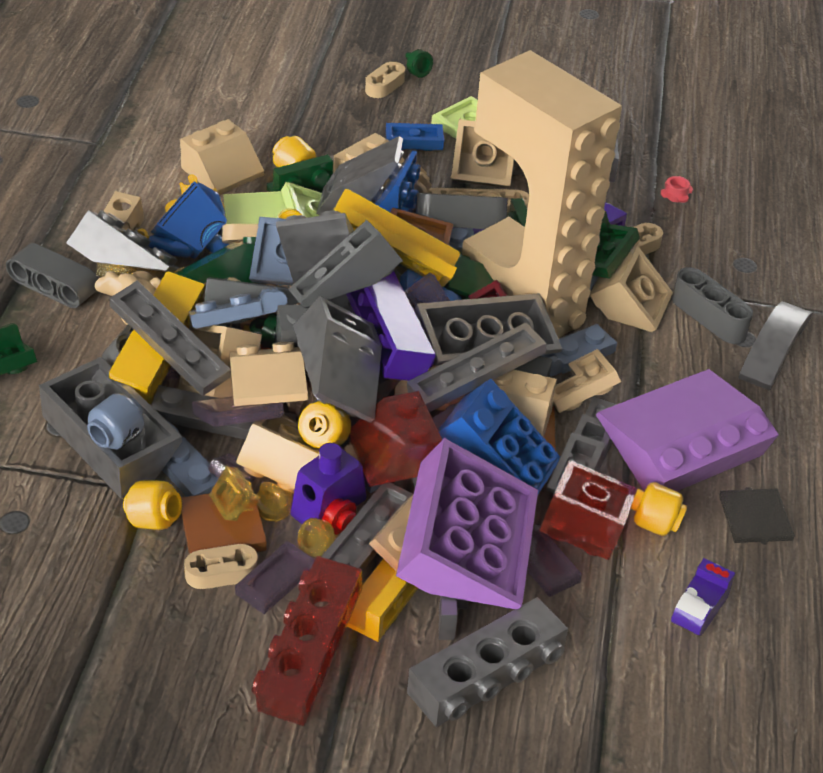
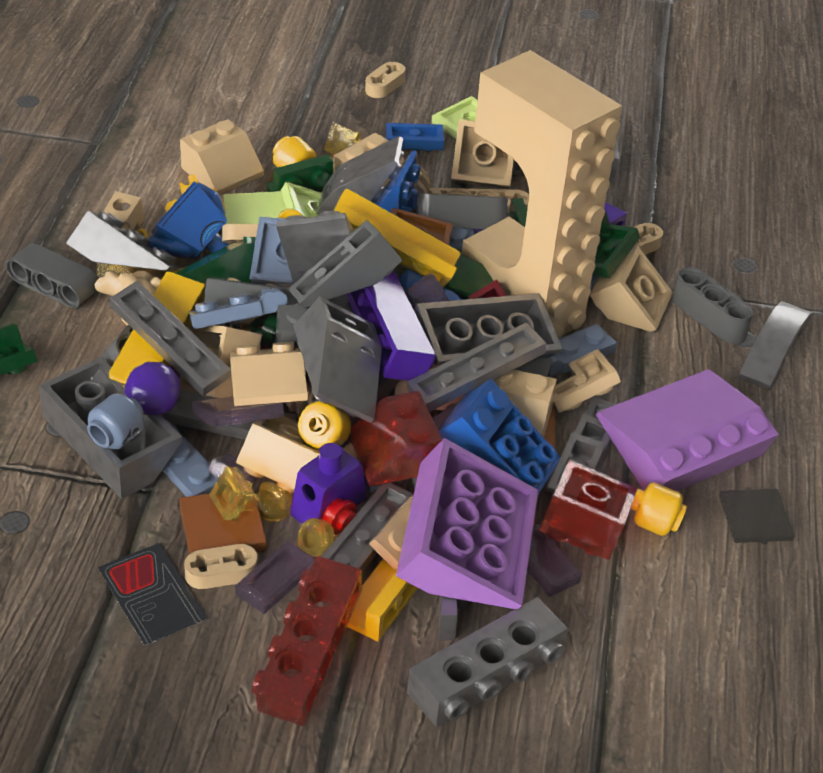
(152, 504): yellow head -> none
(152, 593): none -> black sticker
(153, 387): none -> dark purple hair
(340, 138): none -> clear yellow tile
(419, 63): dark green tile -> none
(677, 189): coral plate -> none
(703, 597): dark purple leg -> none

